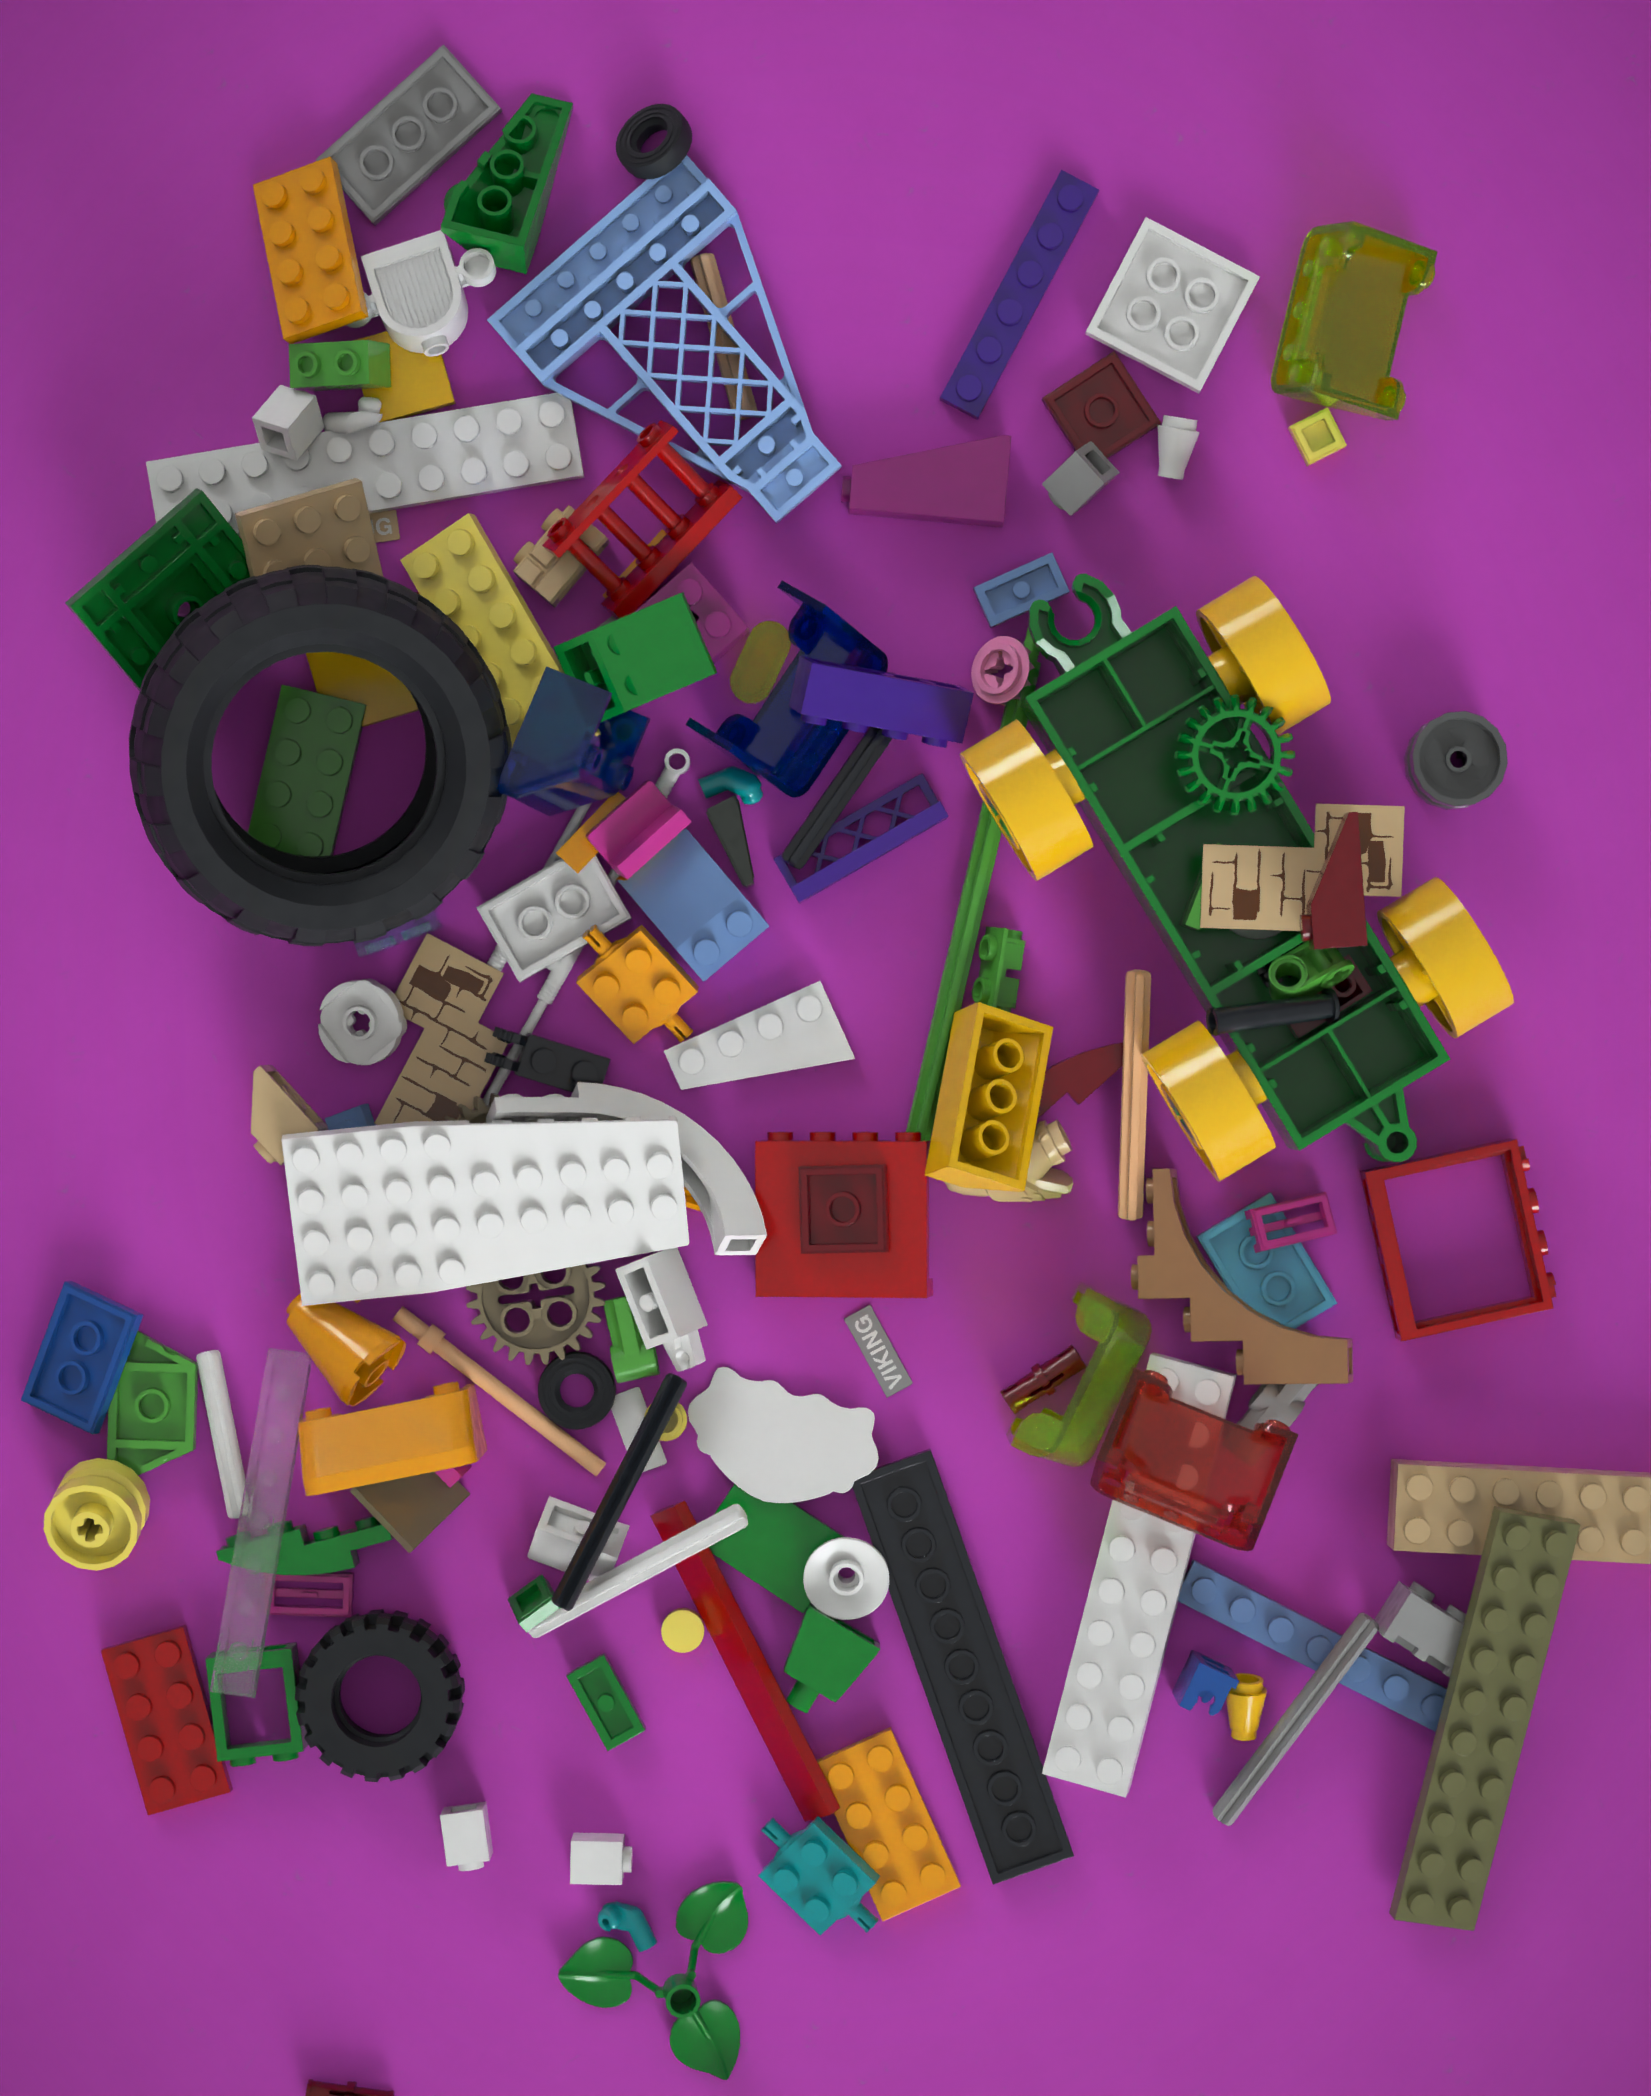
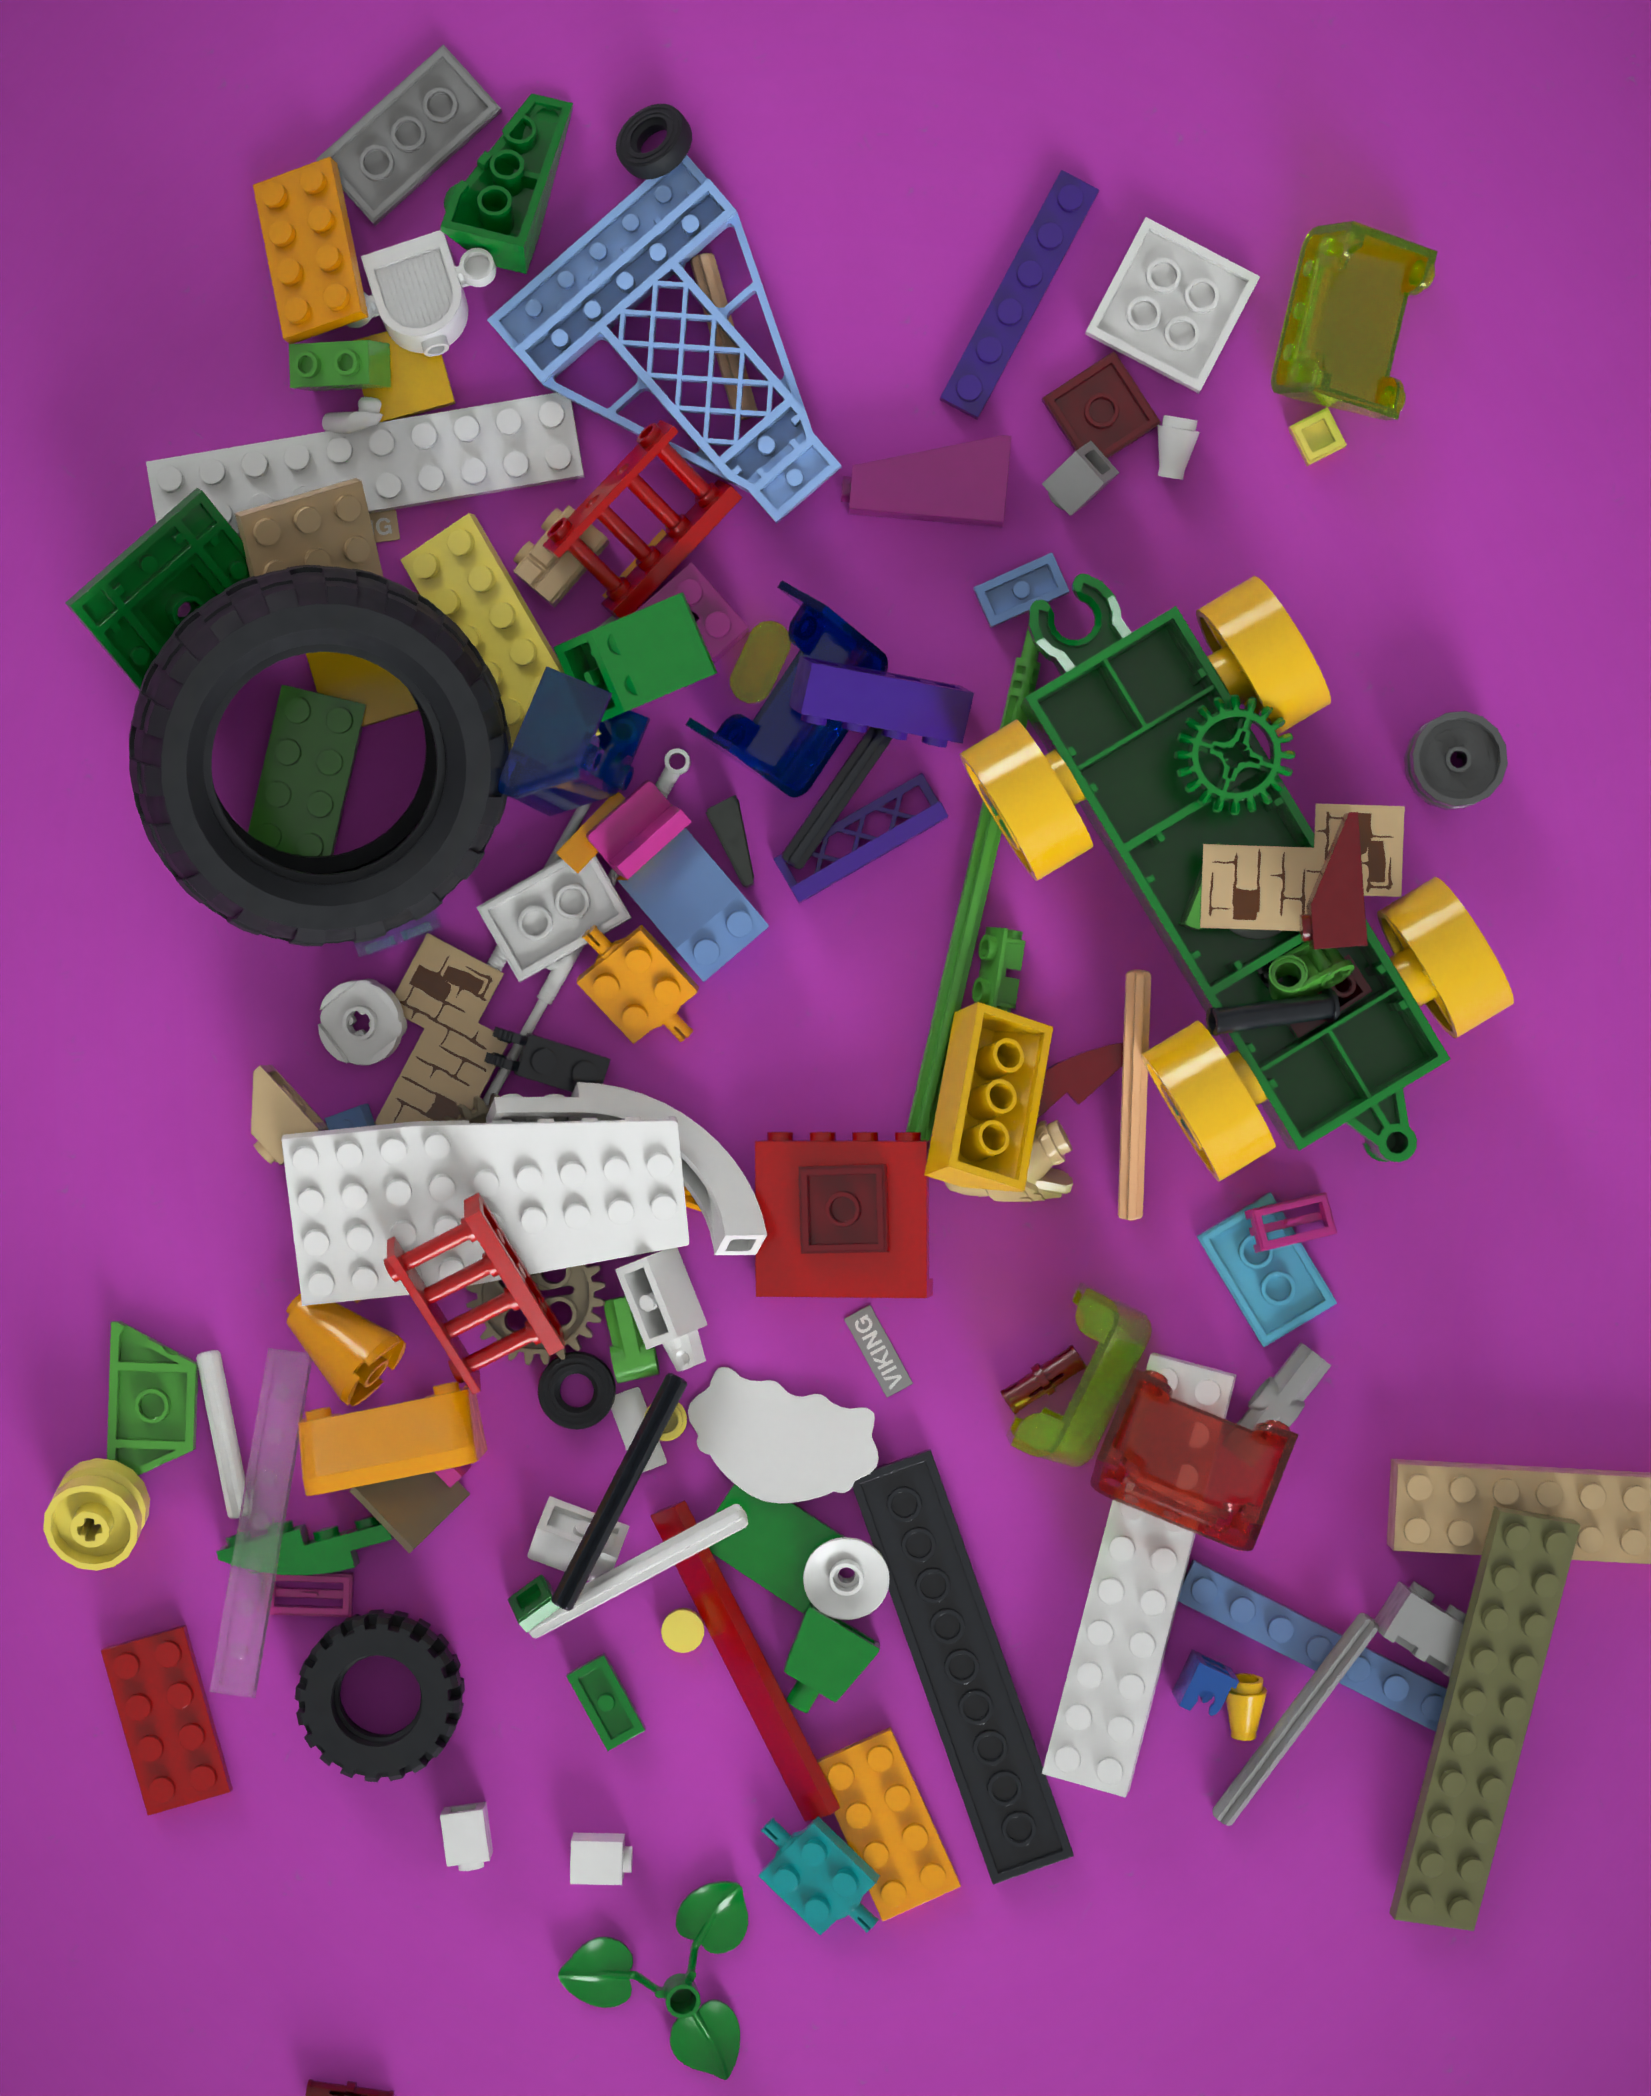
(82, 1357): blue tile -> none
(282, 1749): green window -> none
(288, 422): white brick -> none
(433, 1339): light nougat bar -> none
(496, 1260): none -> red fence
(628, 1918): teal arm -> none
(734, 780): teal arm -> none
(772, 1039): white wing -> none
(992, 658): bright pink gear -> none
(1178, 1270): medium nougat arch -> none
(1532, 1242): red window -> none

